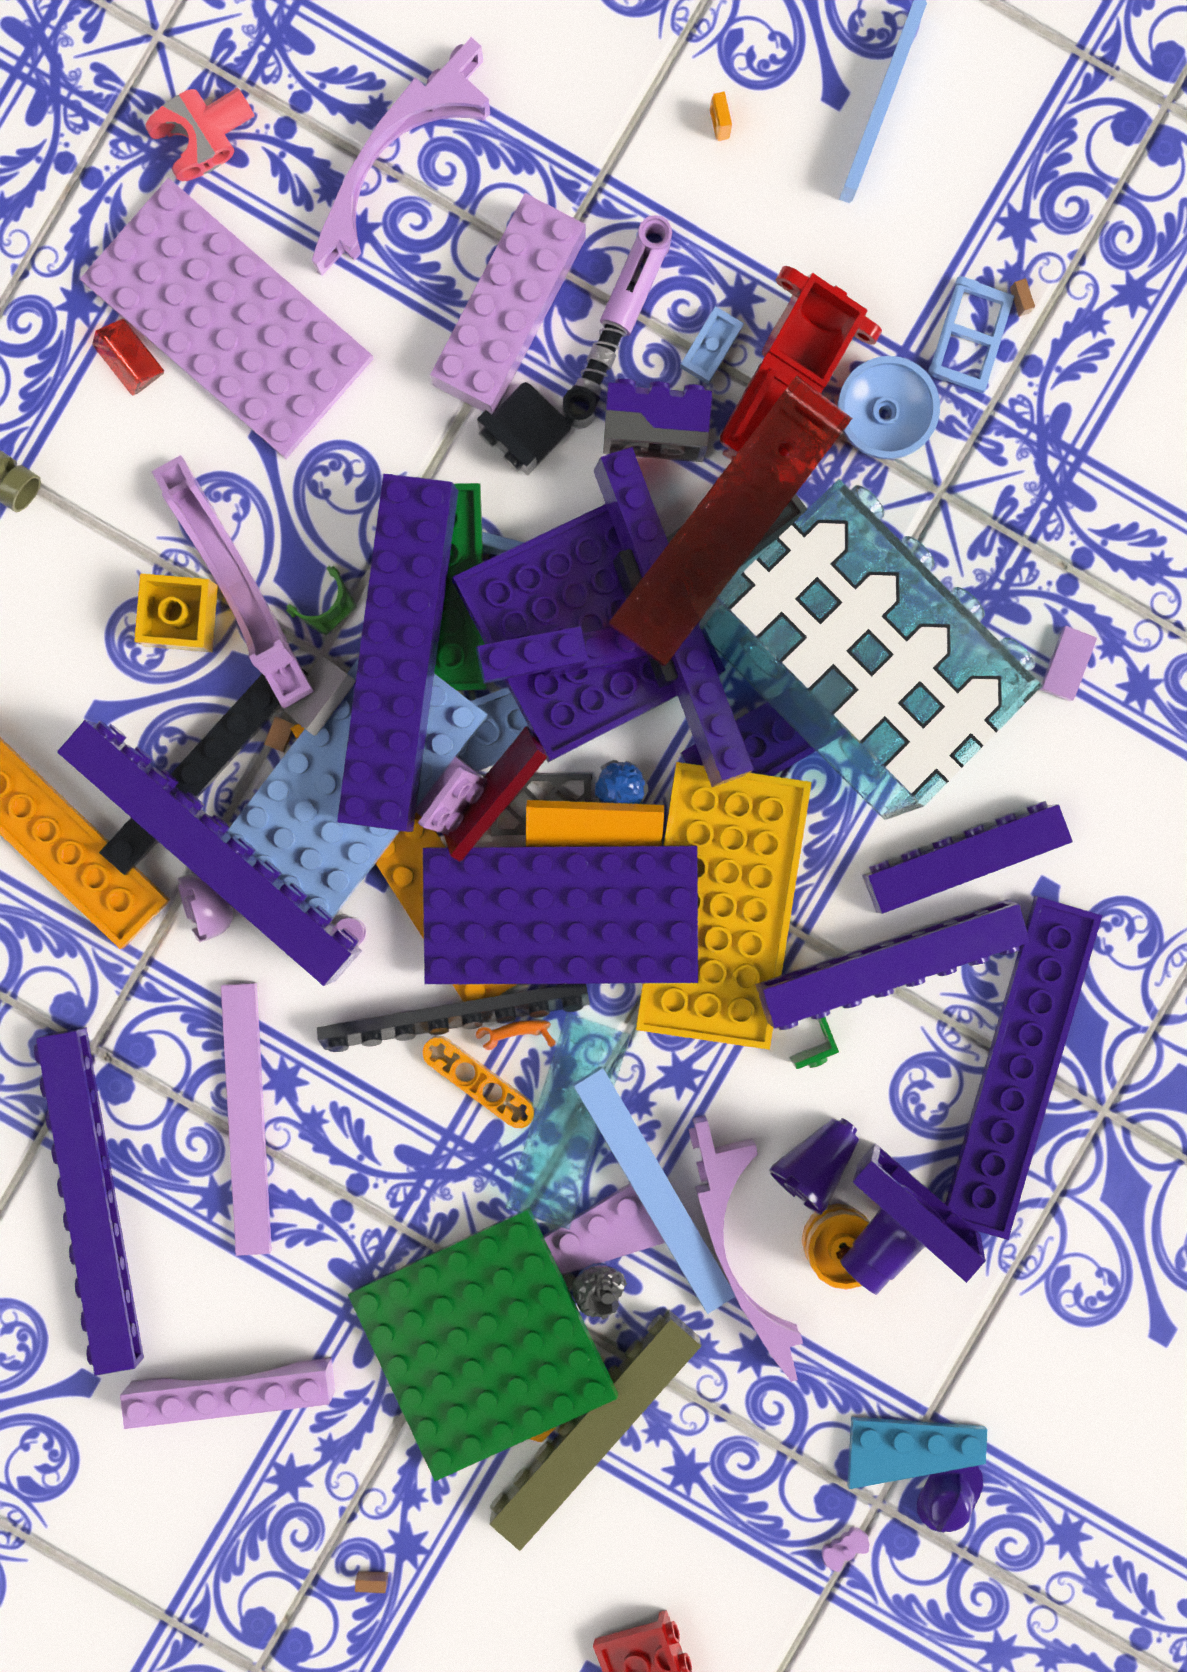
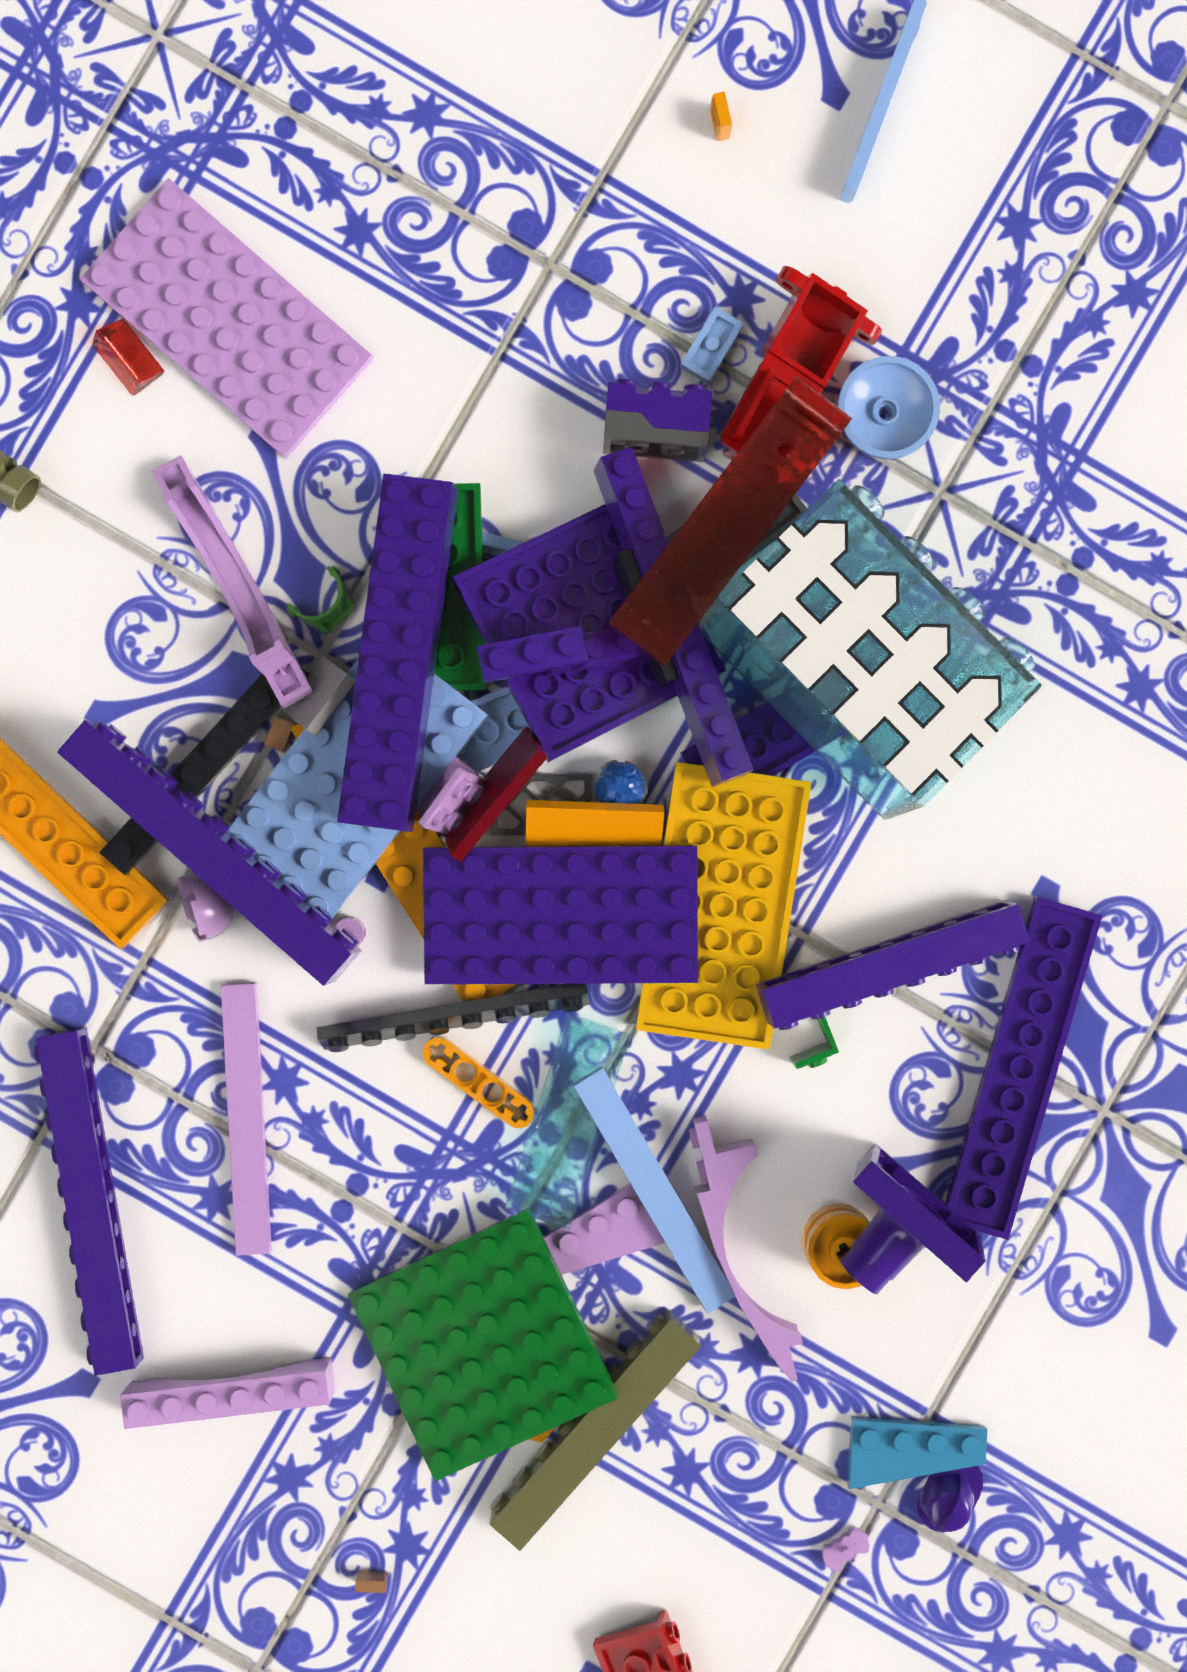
(176, 612): yellow brick -> none
(203, 126): coral connector -> none
(444, 97): lavender slope -> none
(508, 304): lavender brick -> none
(524, 428): black bracket -> none
(532, 1027): orange piece -> none
(598, 1290): dark grey piece -> none
(619, 317): piece -> none
(817, 1164): dark purple cone -> none
(966, 858): dark purple brick -> none
(972, 287): light blue window -> none
(1022, 297): medium nougat piece -> none
(1068, 663): lavender tile -> none

